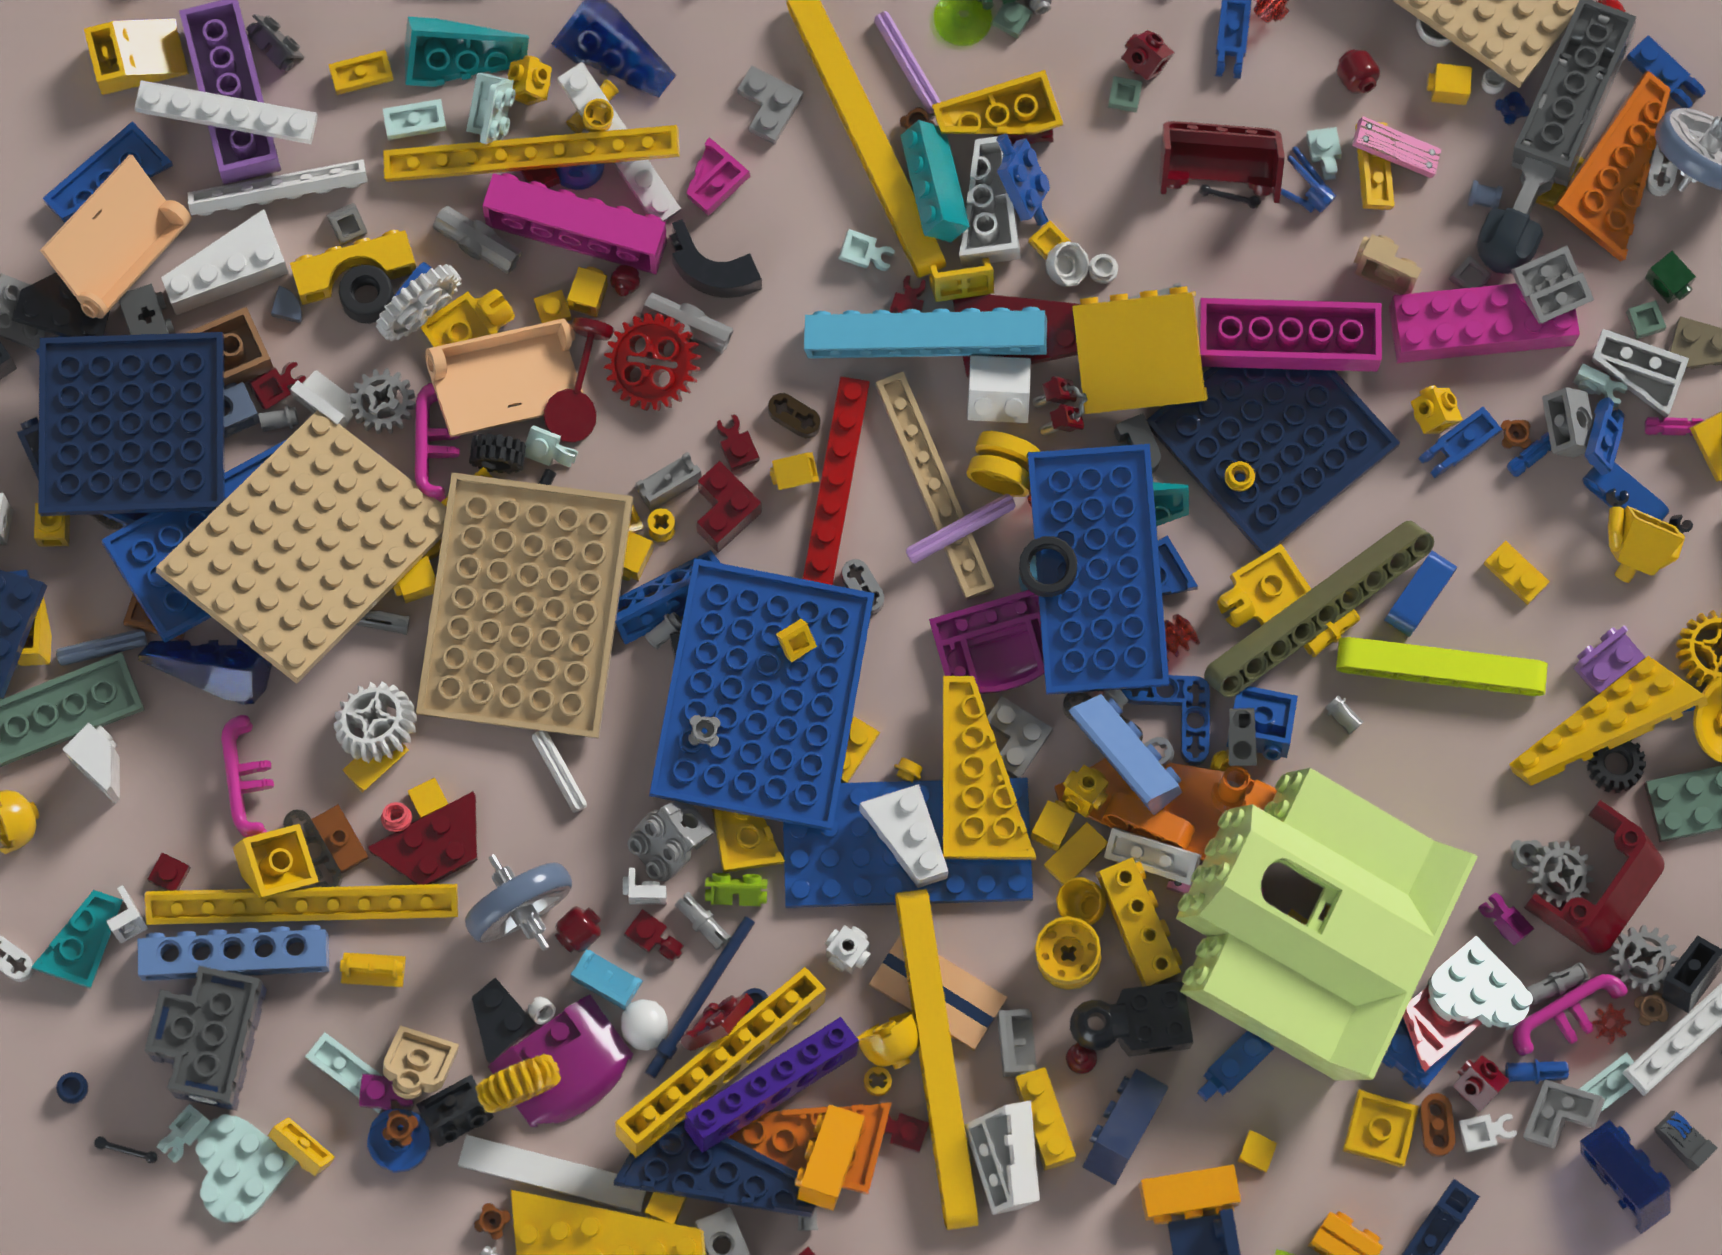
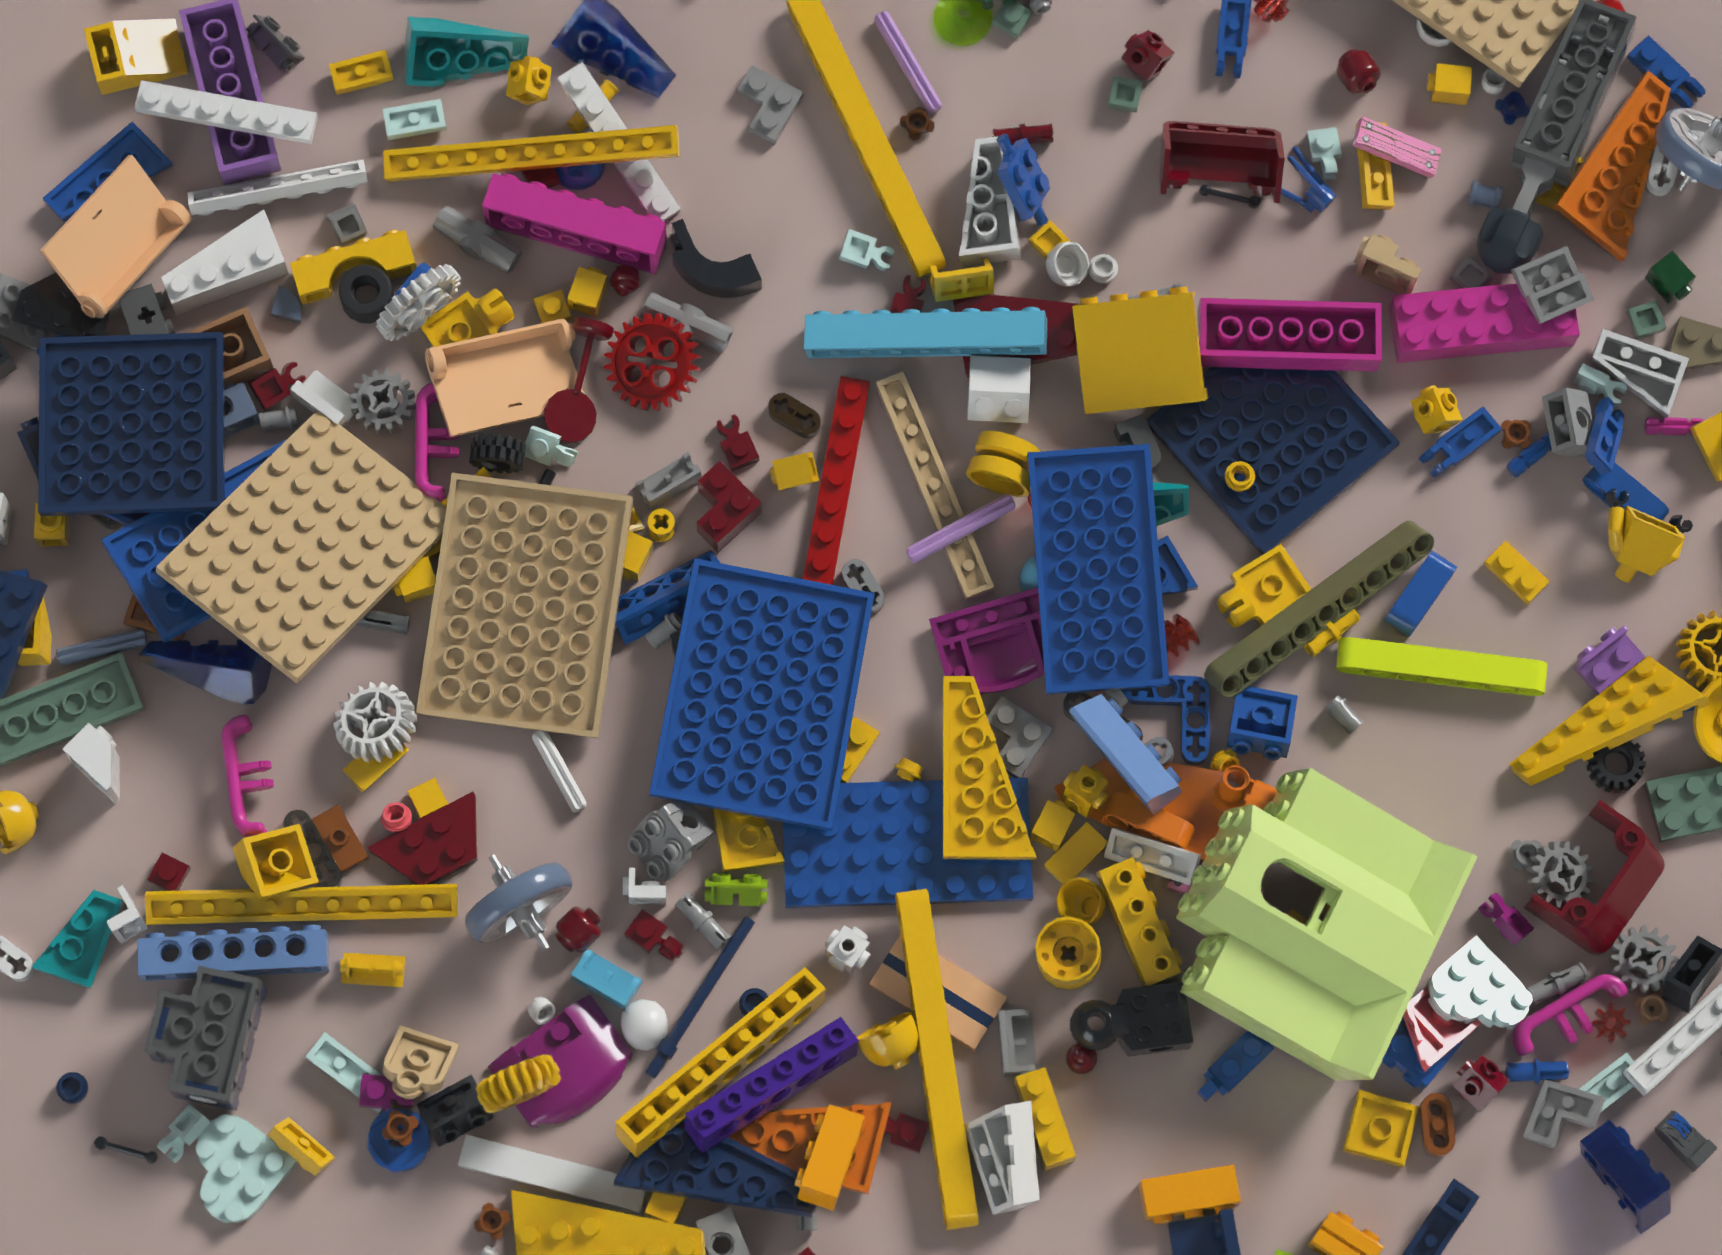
(490, 107): light aqua bracket -> none
(499, 1019): black wing -> none
(599, 111): yellow wheel -> none
(711, 724): light grey plate -> none
(715, 178): dark pink wing -> none
(716, 1021): dark red plate -> none
(796, 640): yellow plate -> none
(877, 1071): yellow bush -> none
(908, 832): white wedge -> none
(934, 181): teal brick -> none
(1010, 107): yellow wedge -> none
(1031, 583): black tyre -> none
(1064, 417): dark red piece -> none
(1124, 1126): dark blue wedge -> none
(1242, 737): dark grey leg -> none
(1257, 1151): yellow slope -> none
(1481, 1133): white plate -> none

